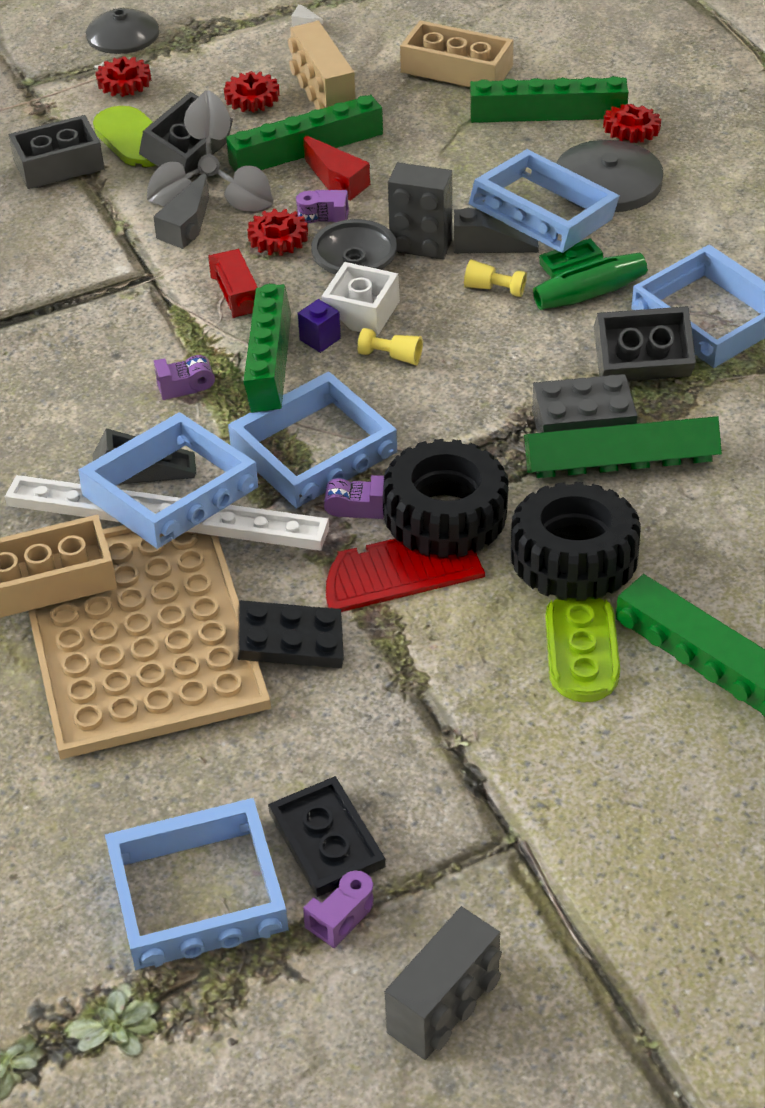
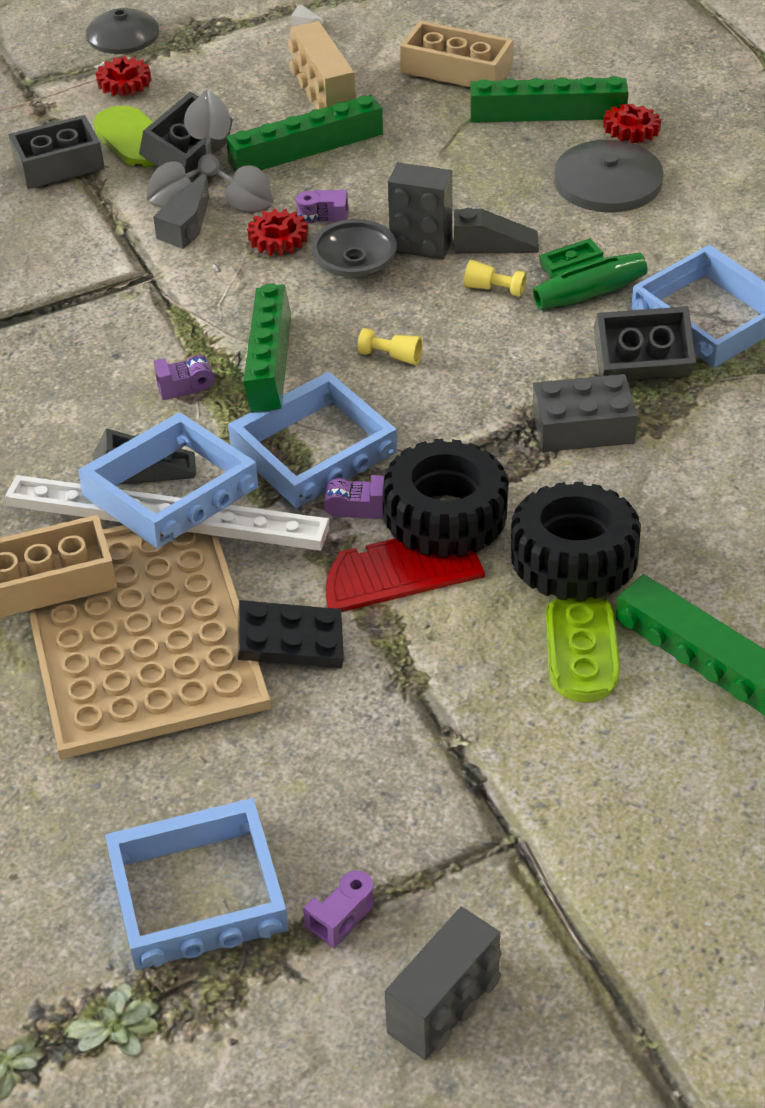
(234, 281): red window -> none
(251, 91): red gear -> none
(319, 325): dark purple brick -> none
(326, 835): black plate -> none
(337, 168): red slope -> none
(363, 296): white slope -> none
(533, 219): light blue window -> none
(623, 445): green brick -> none

